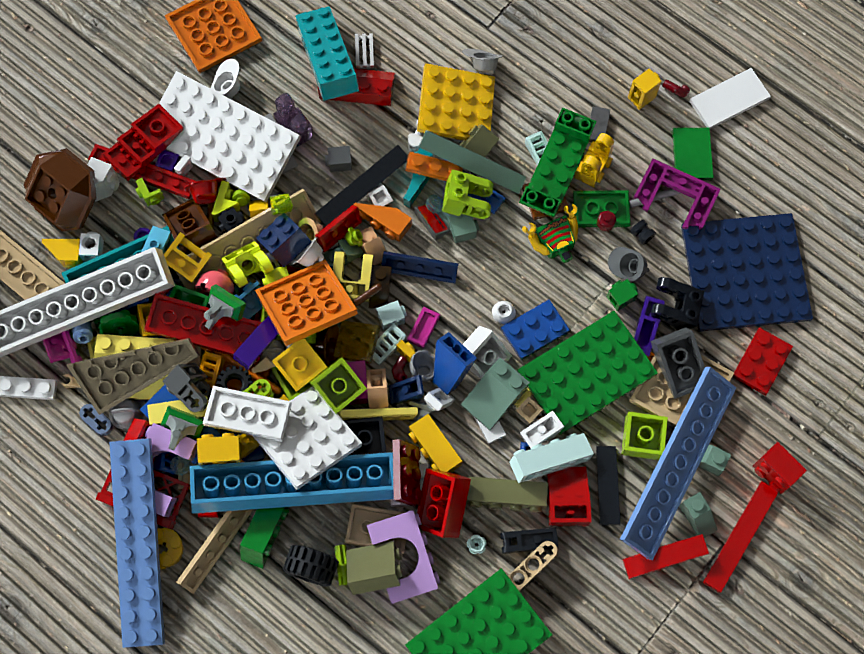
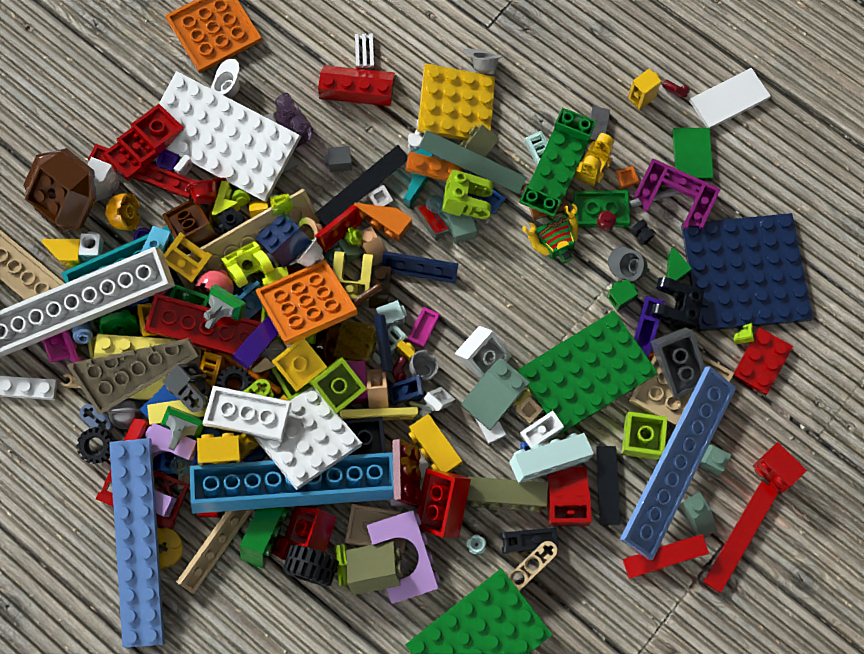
(85, 450): none -> black tyre
(122, 211): none -> light orange cylinder
(150, 198): lime bracket -> none
(282, 547): none -> dark red tile
(311, 528): none -> red slope
(327, 53): teal brick -> none
(383, 343): none -> dark blue axle
(451, 363): blue slope -> none
(500, 317): white plate -> none
(535, 329): blue plate -> none
(627, 177): none -> orange tile
(676, 266): none -> green slope
(744, 335): none -> lime tile

